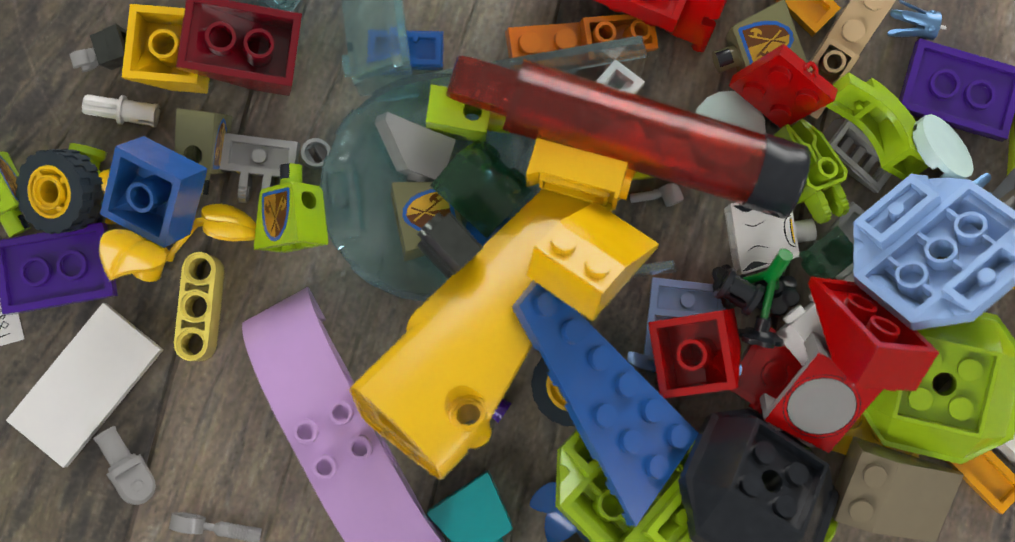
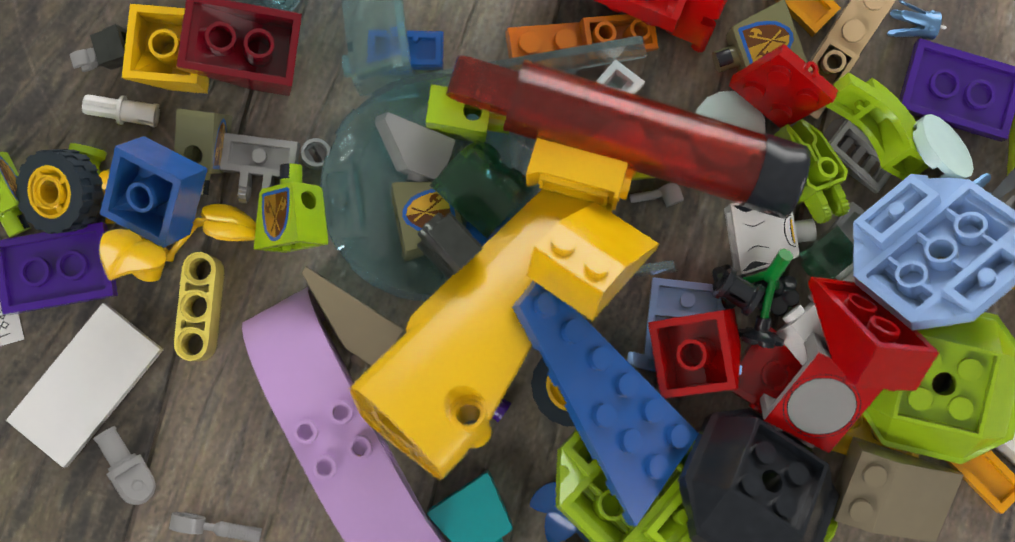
(356, 324): none -> dark tan slope

